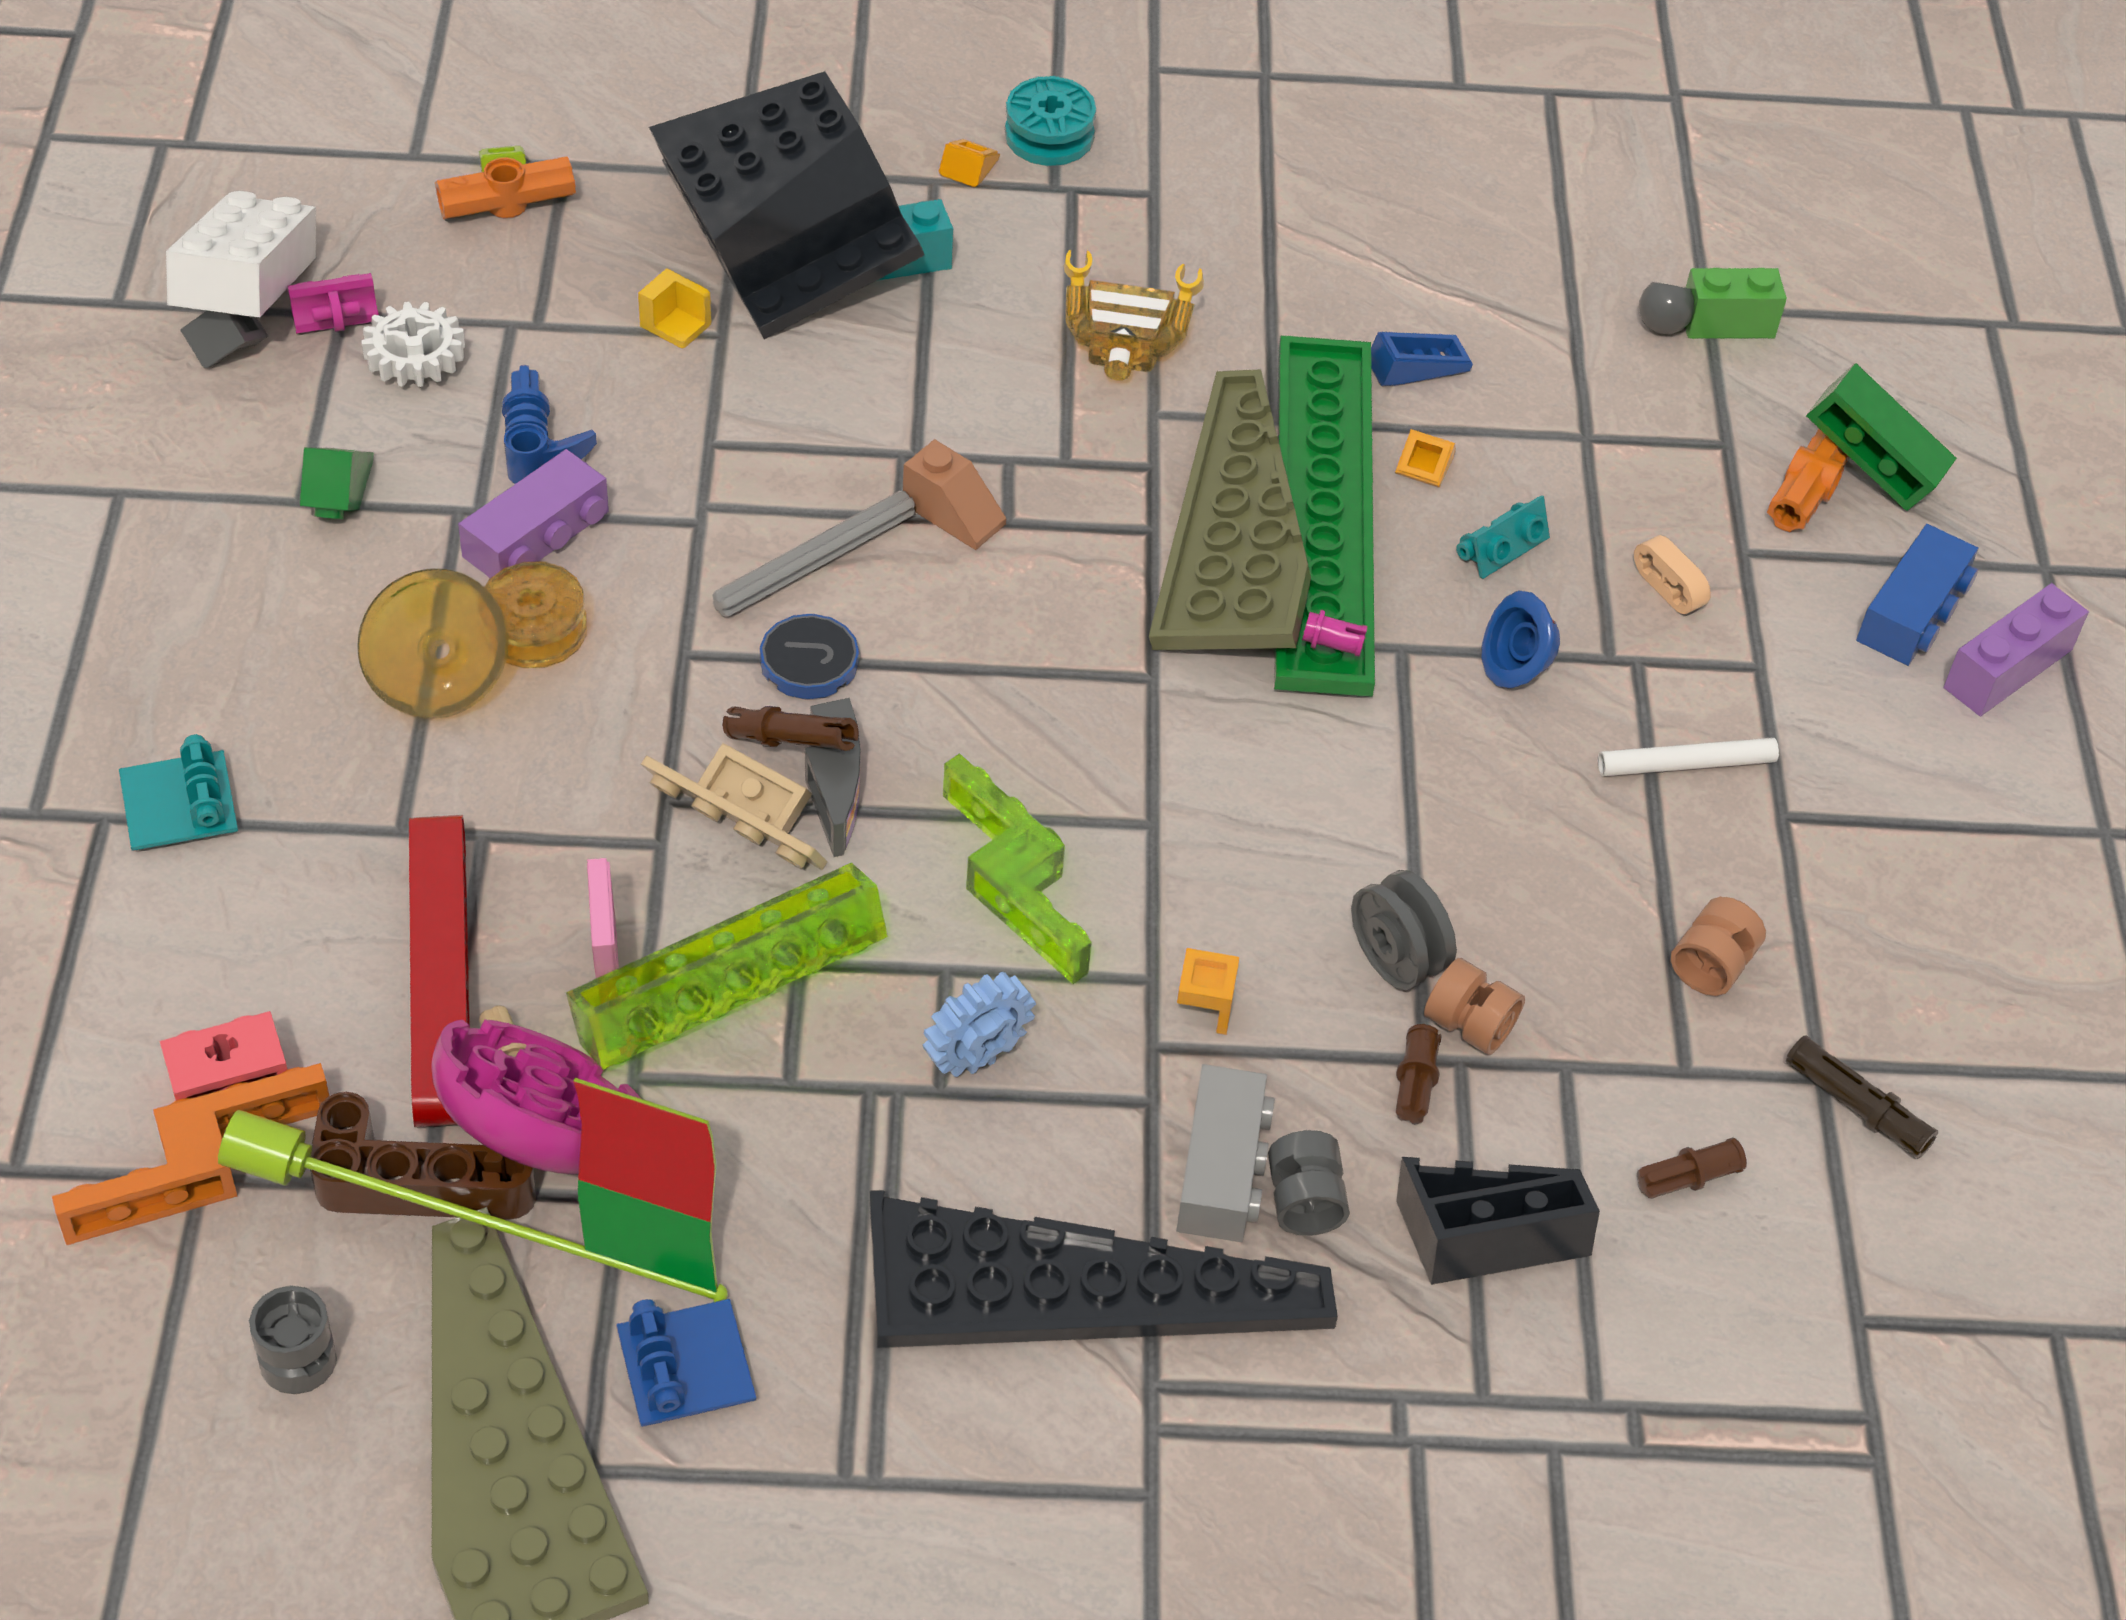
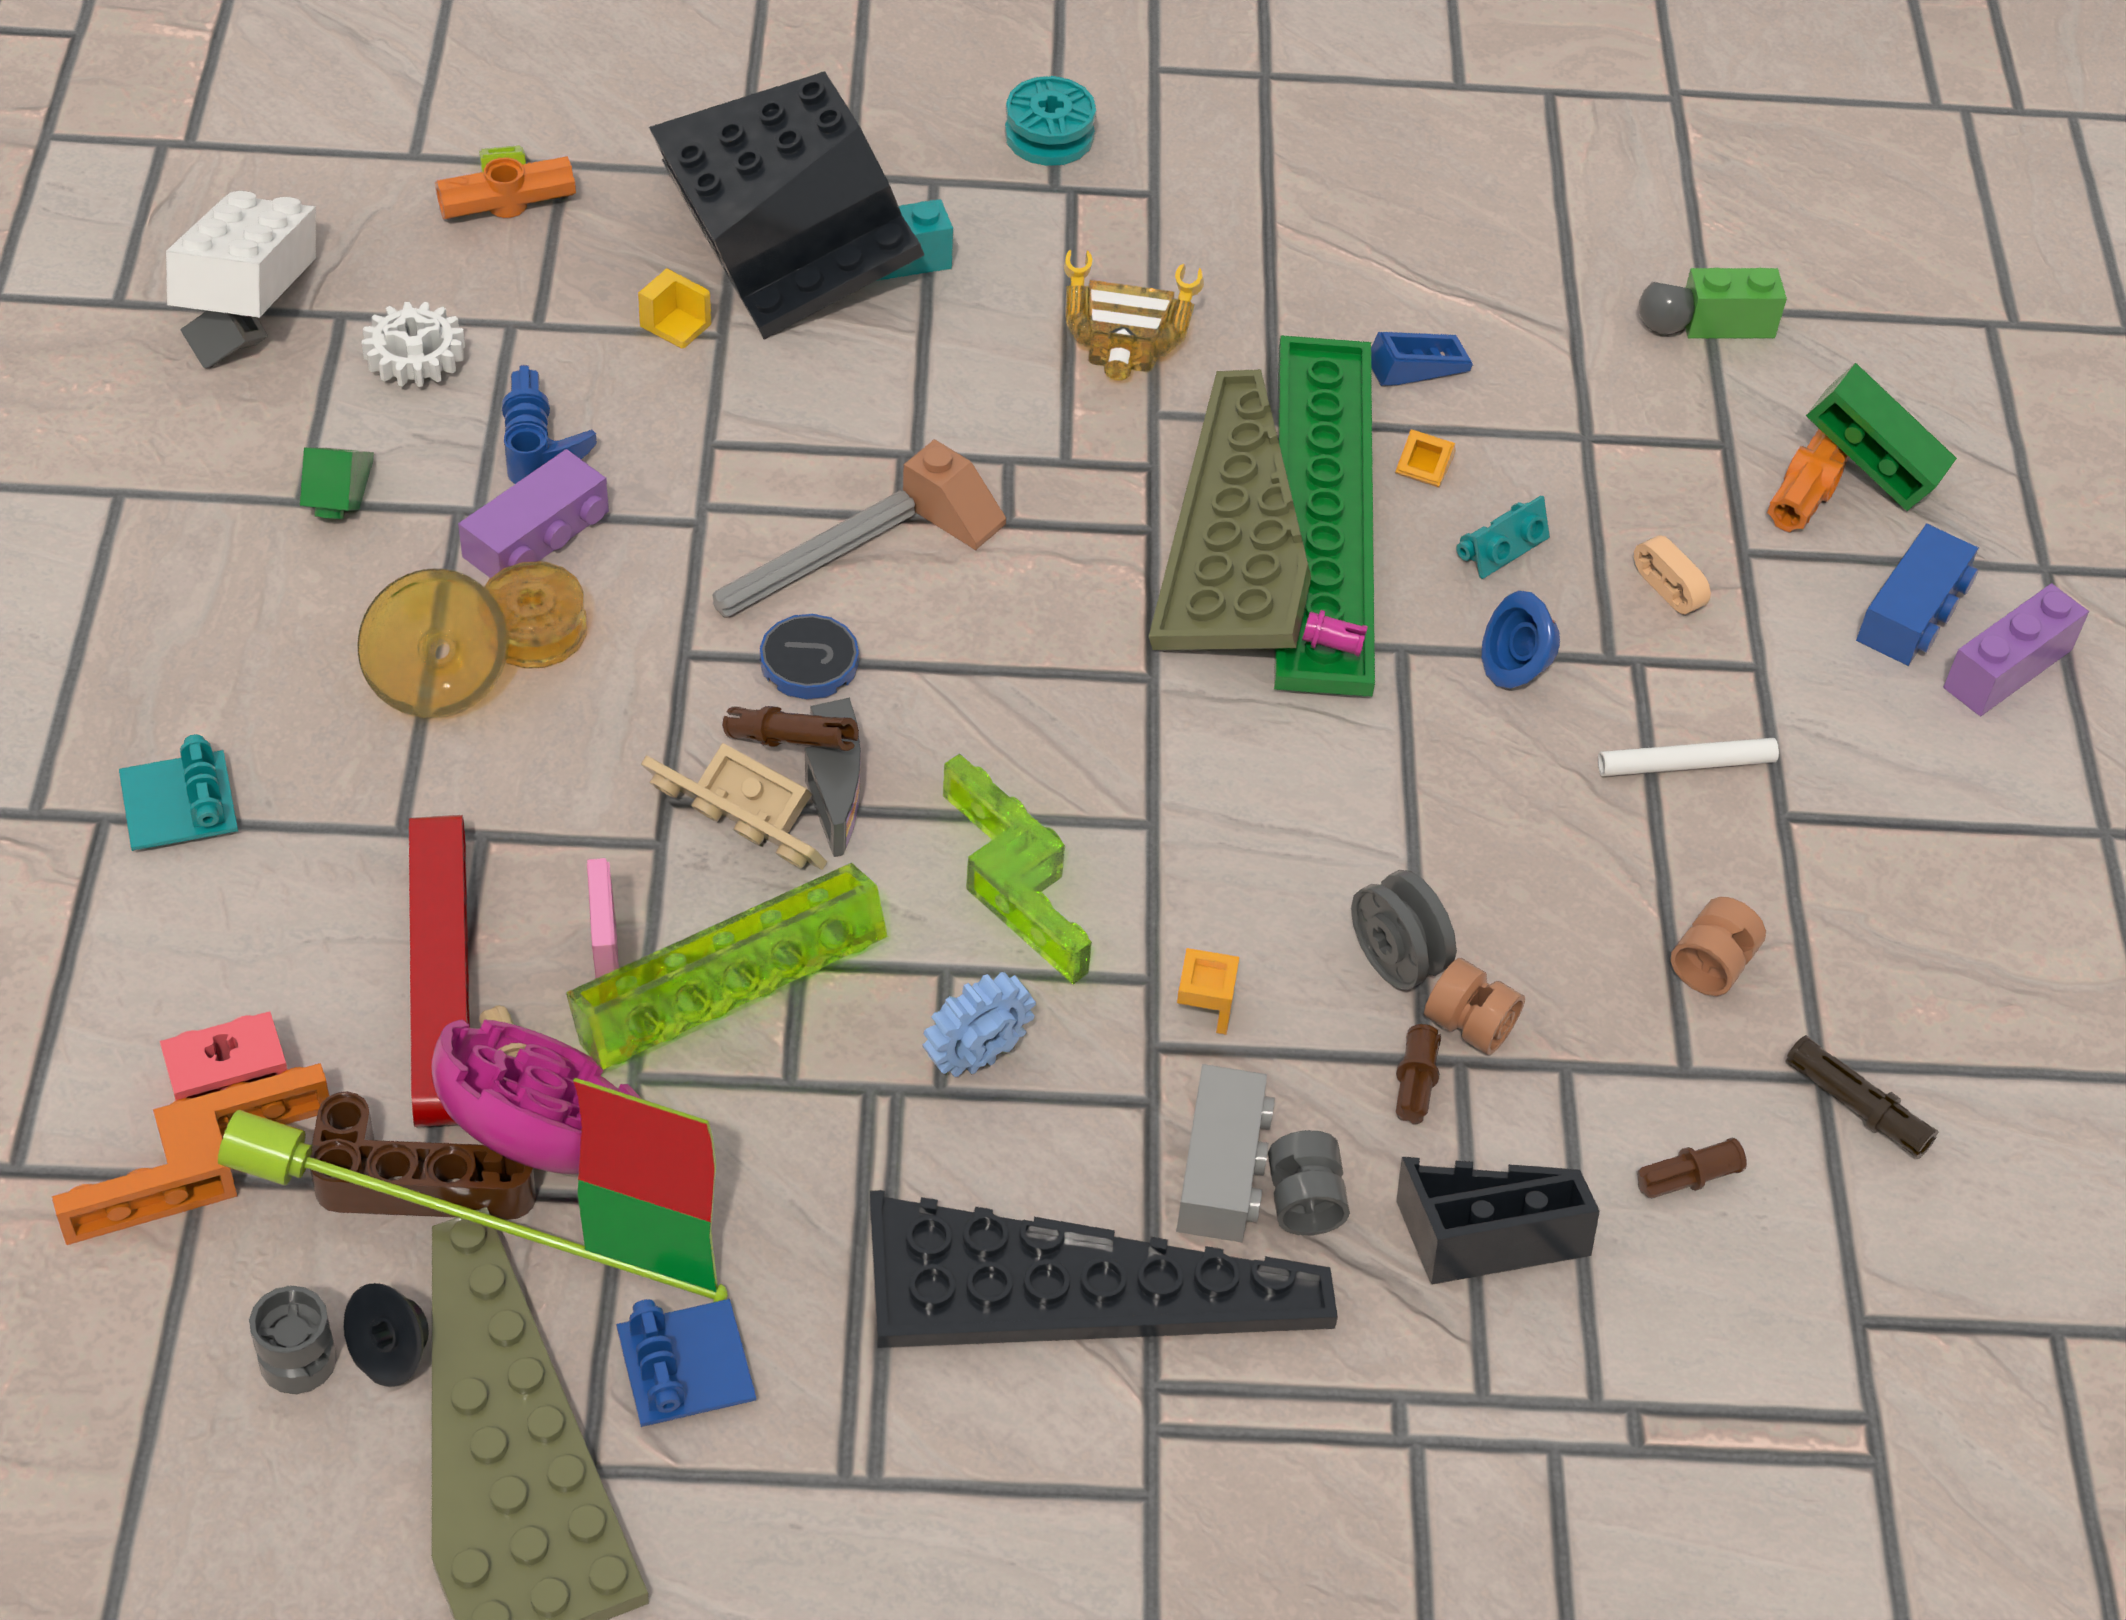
(333, 303): dark pink hips -> none
(385, 1333): none -> black piece
(967, 162): light orange slope -> none

